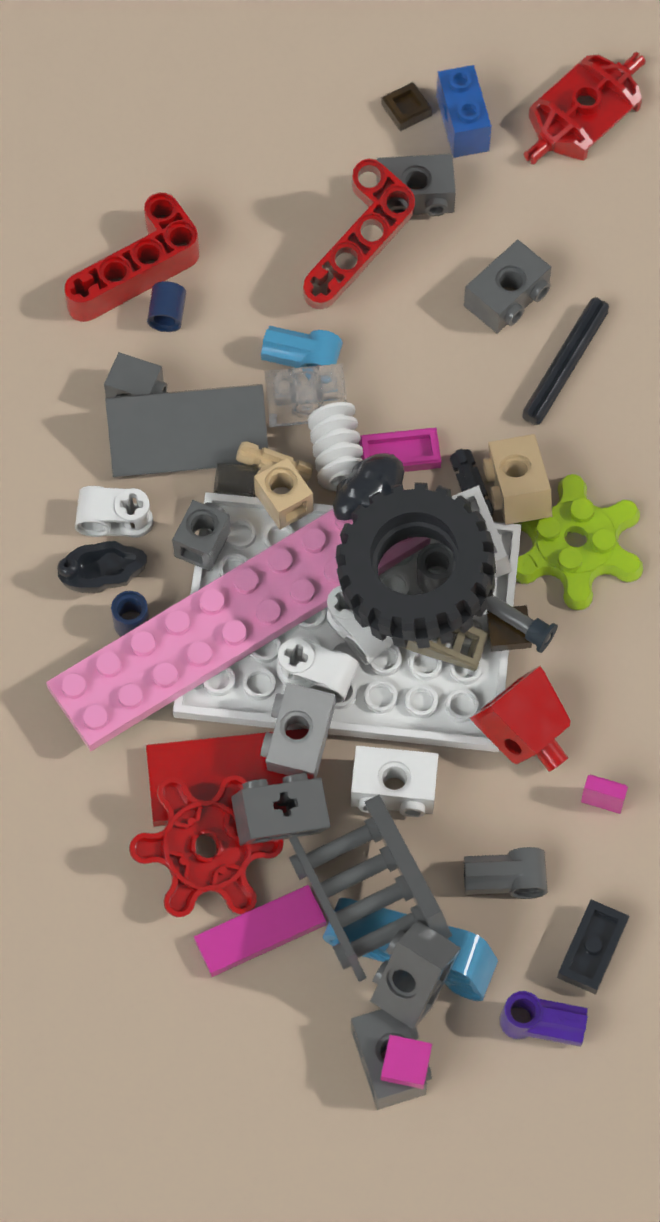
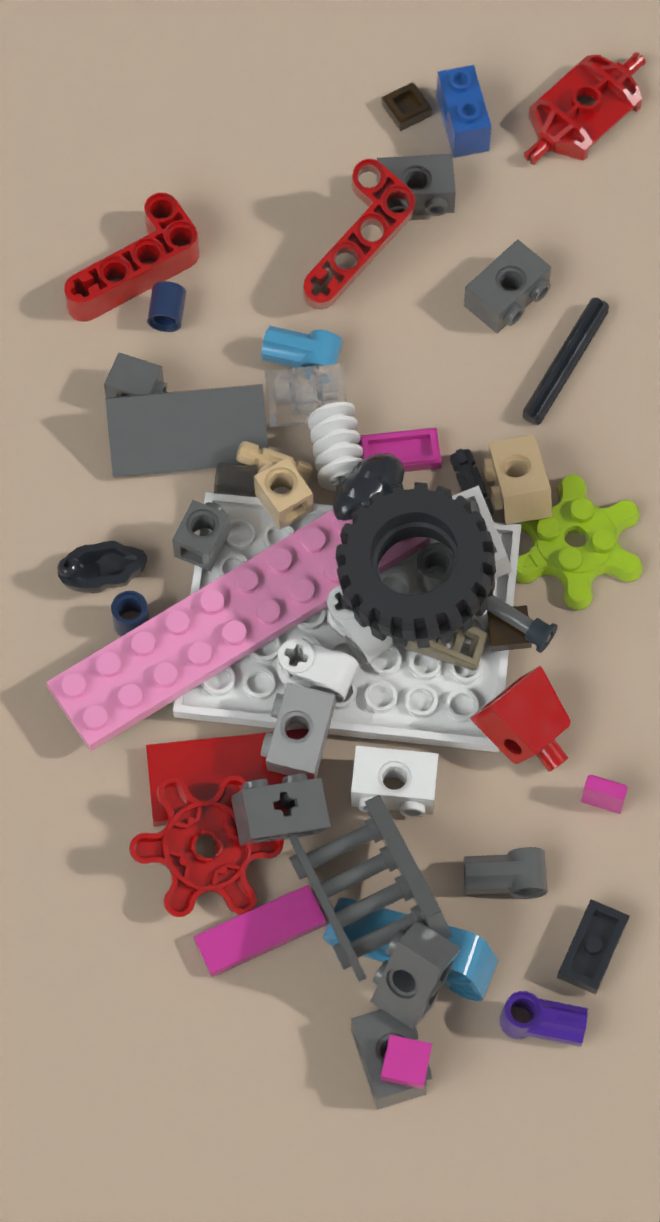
(111, 511): white piece -> none

